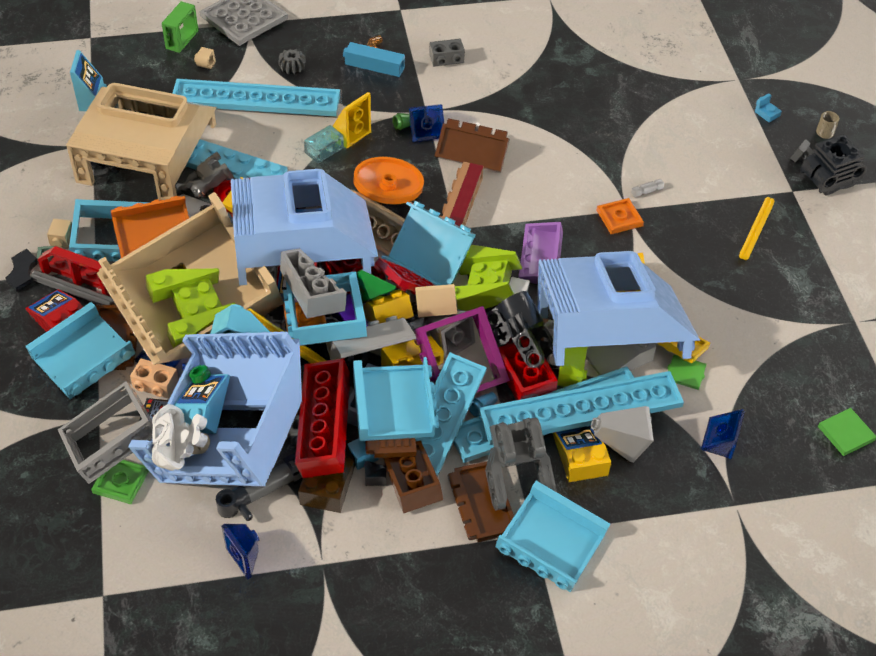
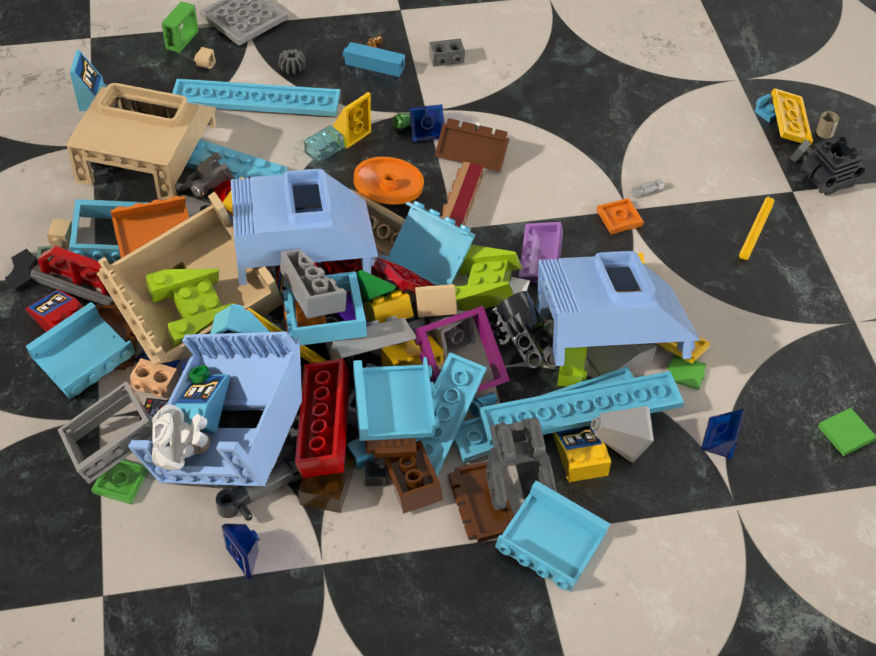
(527, 381): red brick -> none
(791, 116): none -> yellow tile

